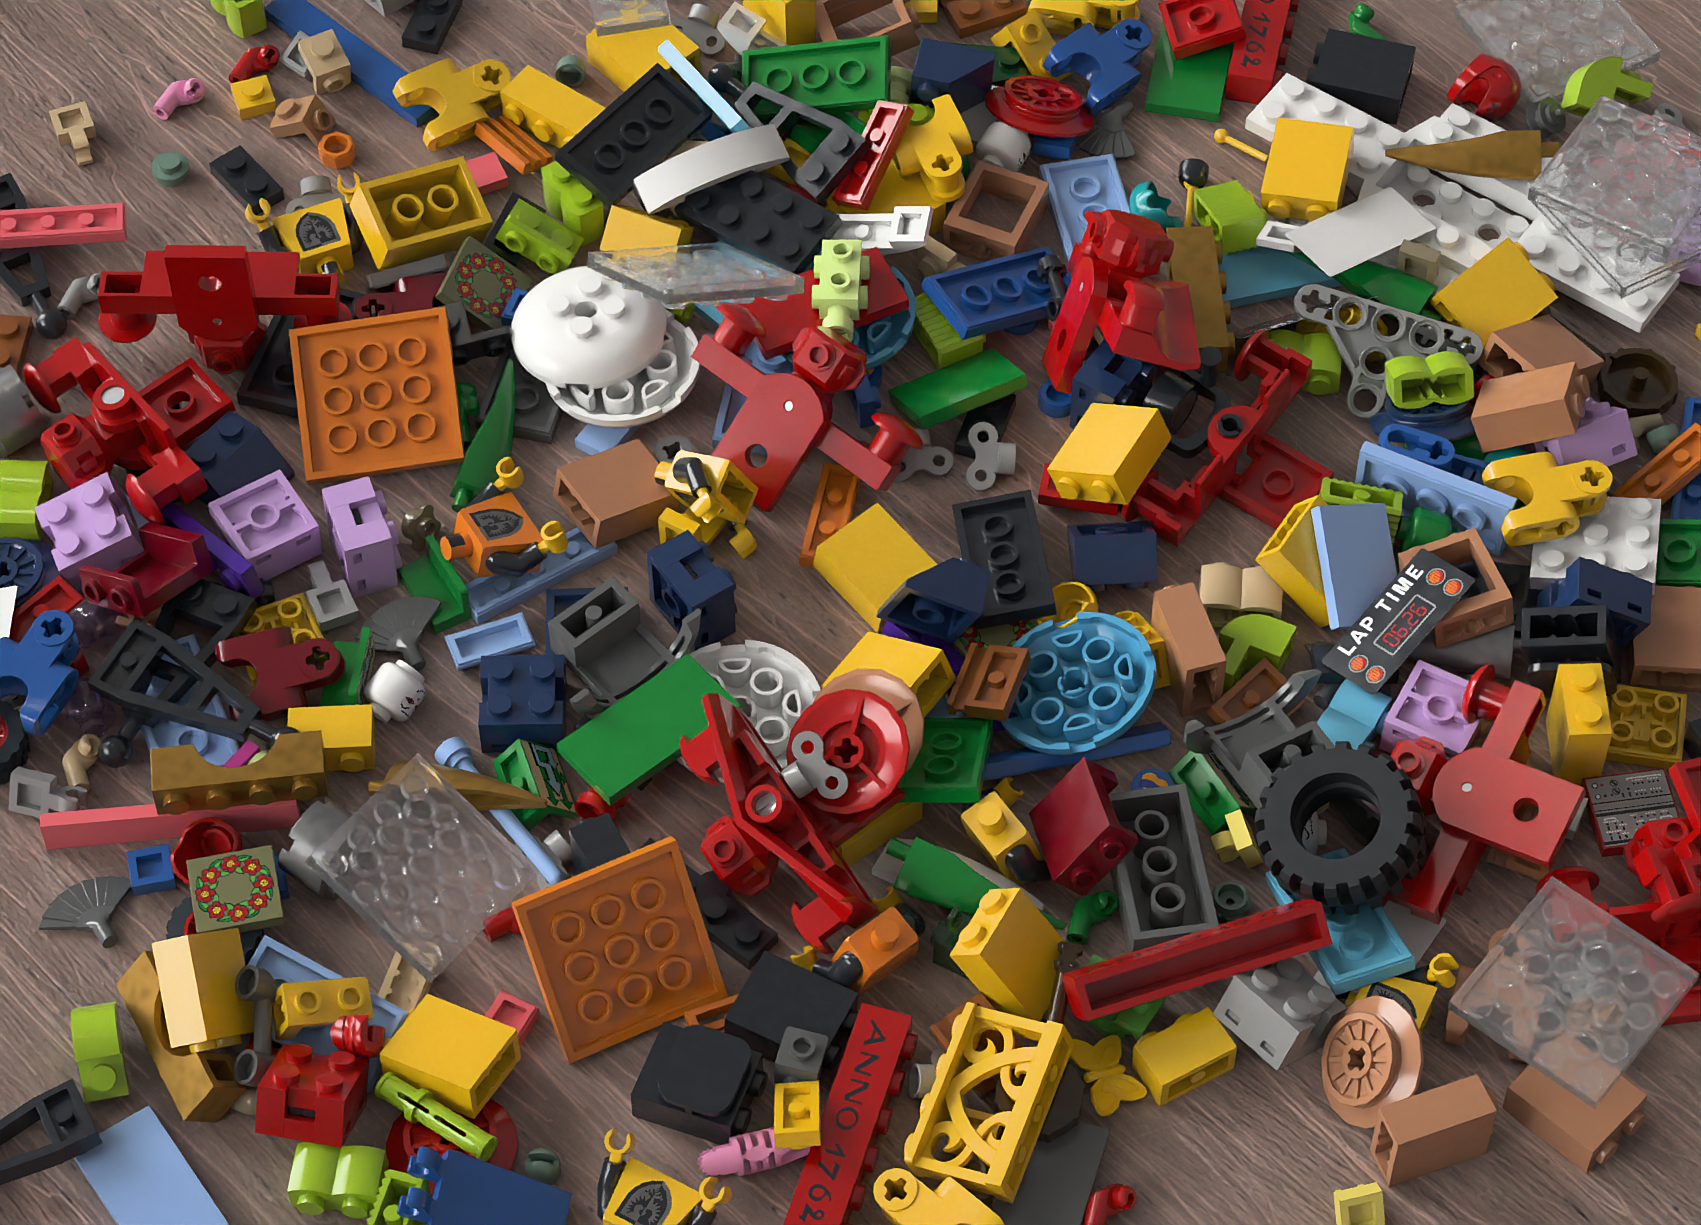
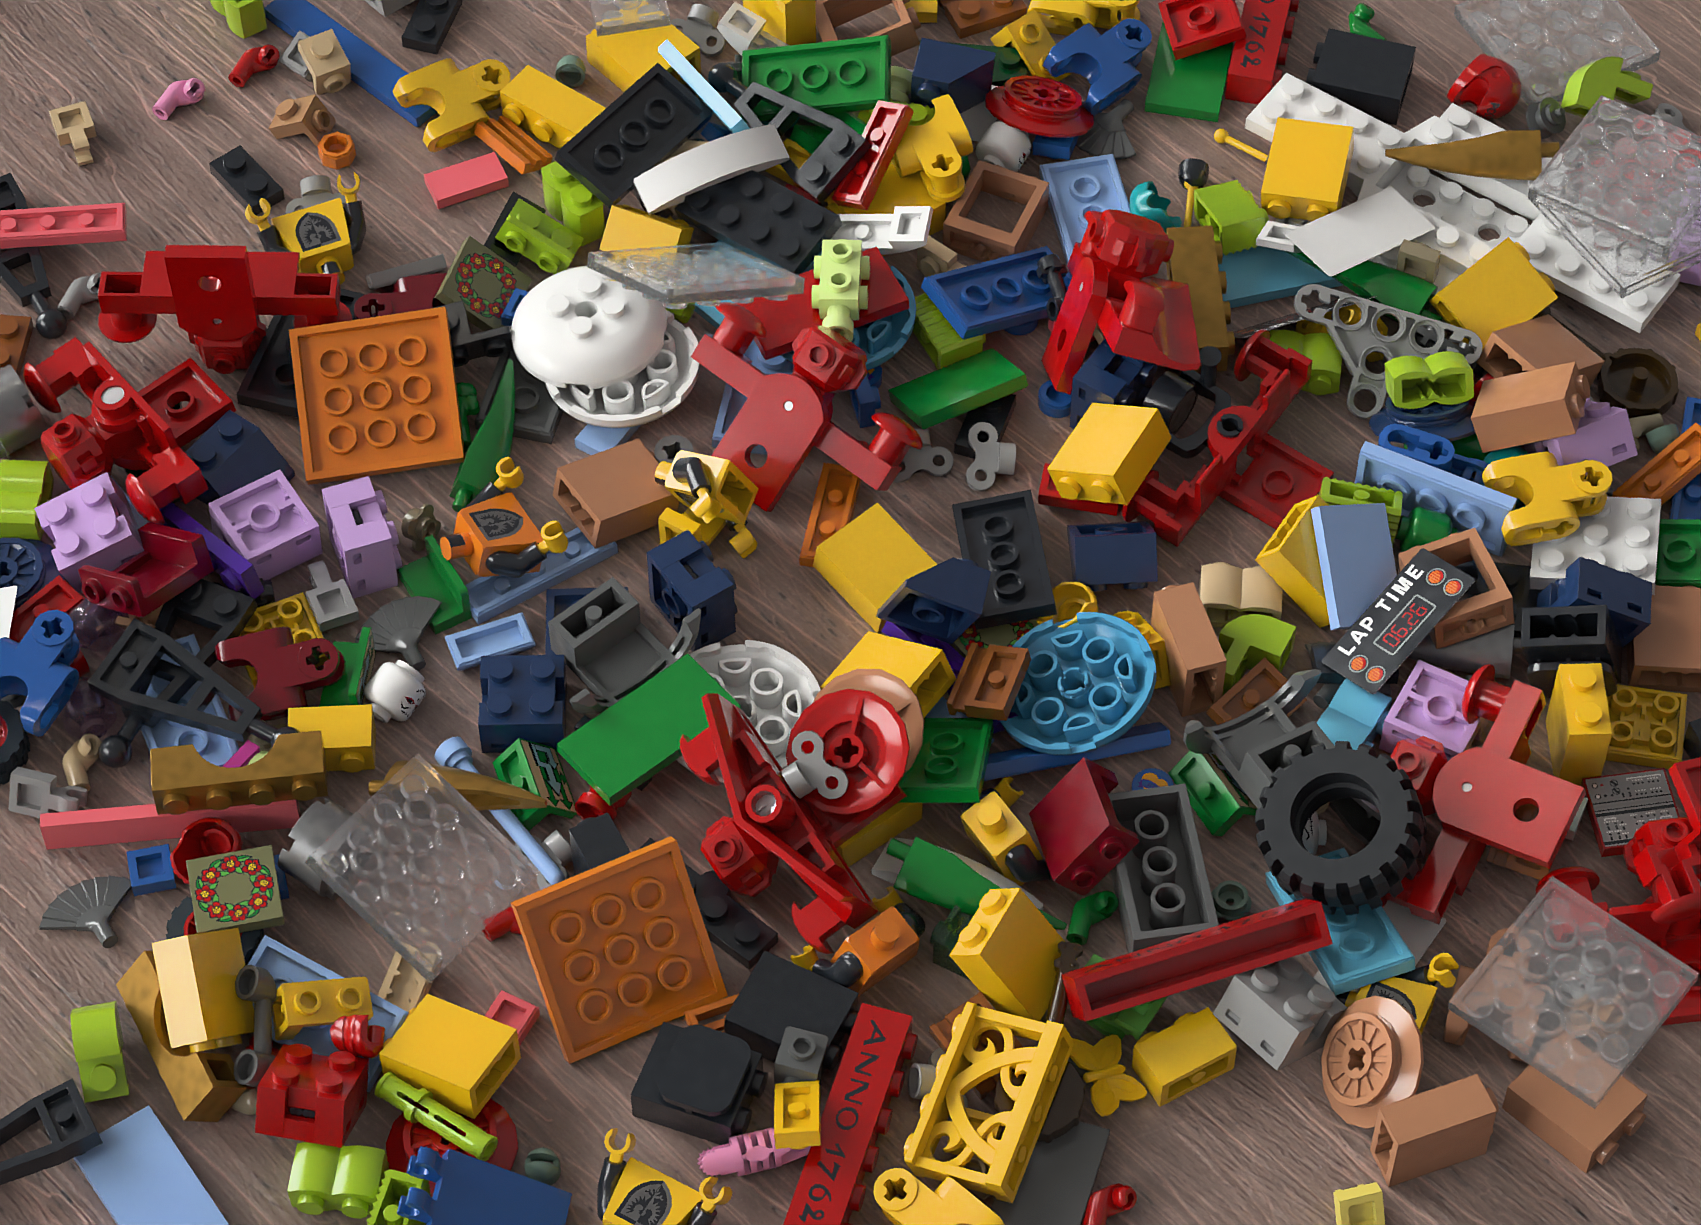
(170, 169): sand green plate -> none
(253, 97): yellow plate -> none
(420, 213): yellow brick -> none
(1237, 841): light yellow tile -> none

